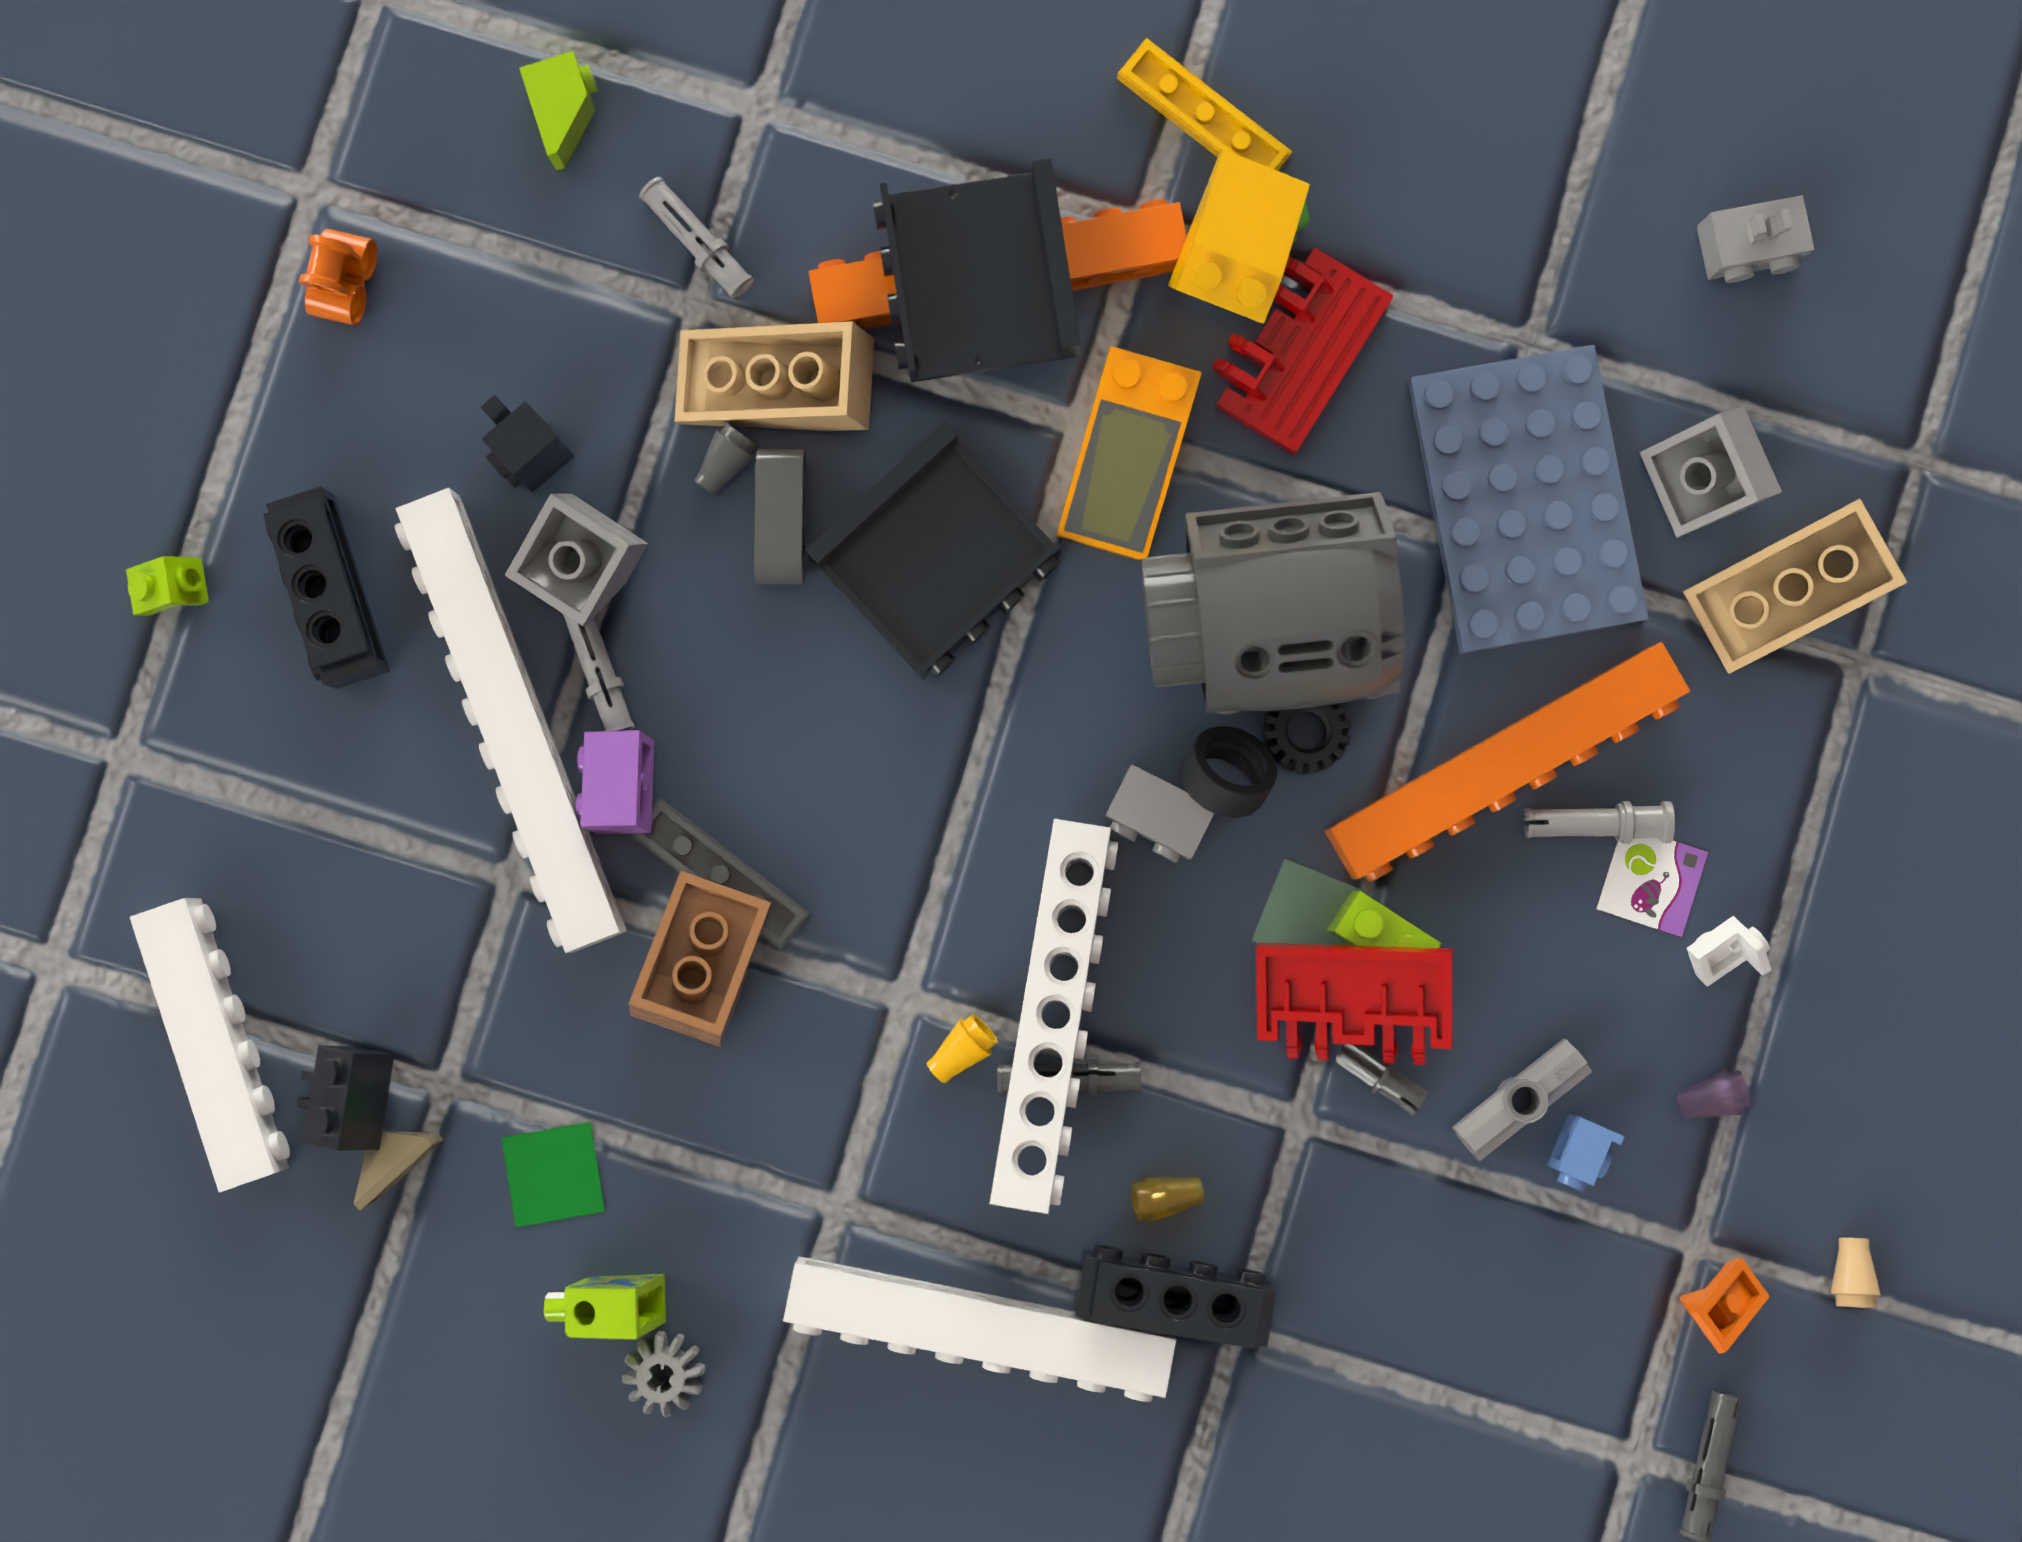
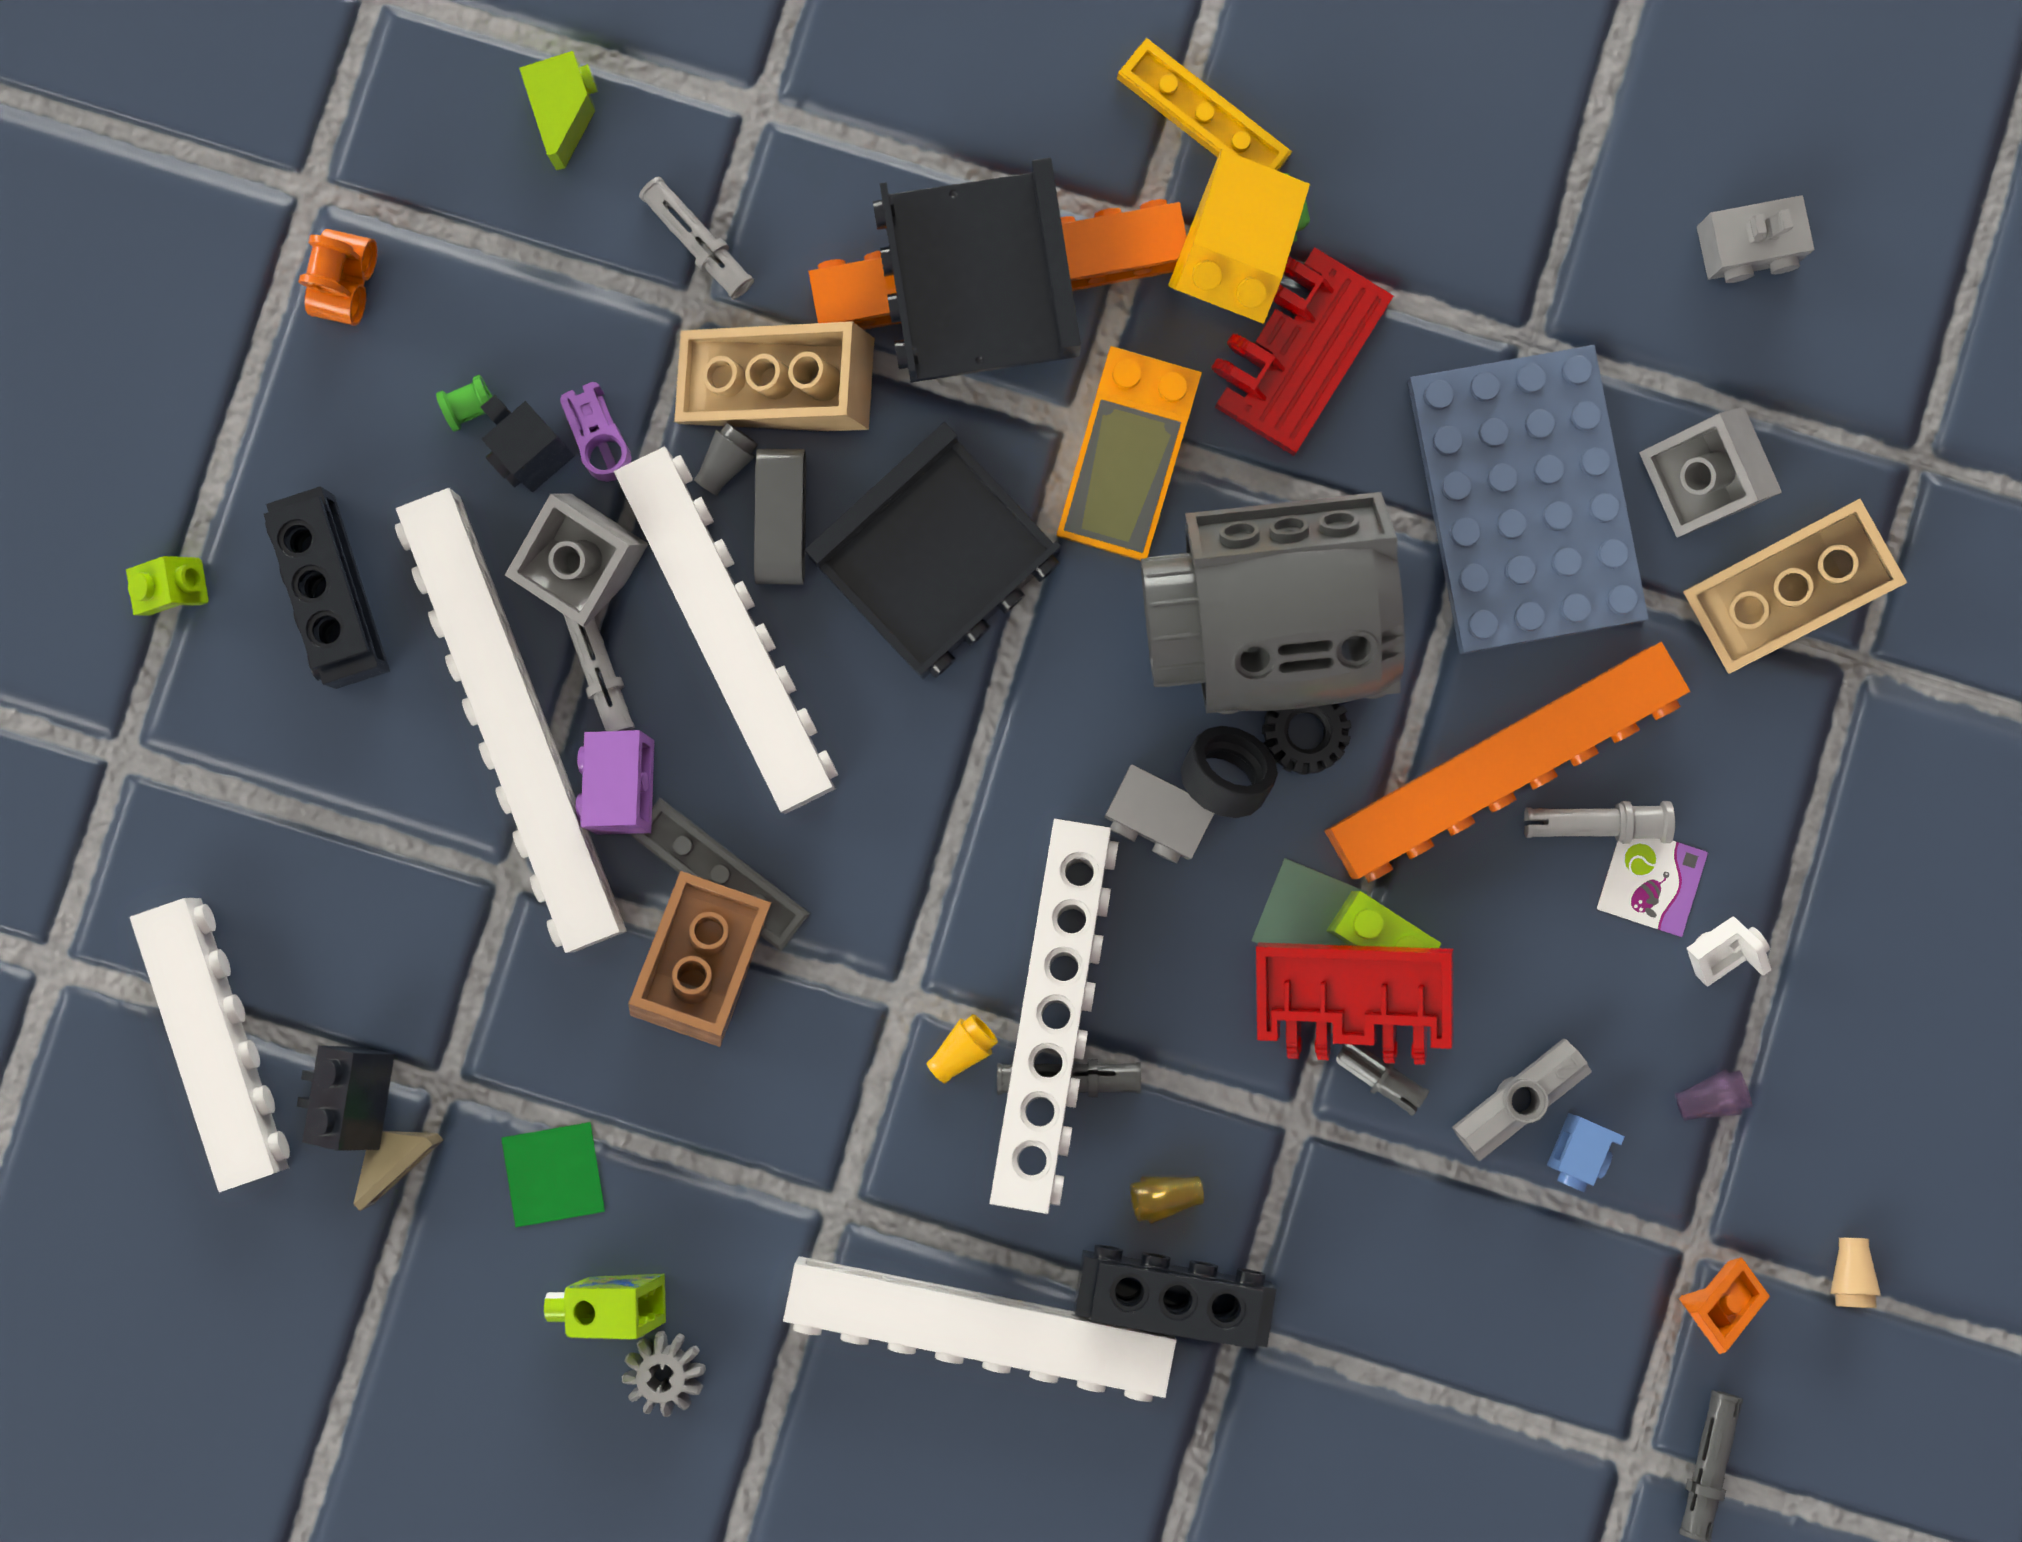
(464, 402): none -> bright green bush
(594, 427): none -> medium lavender piece
(725, 630): none -> white brick

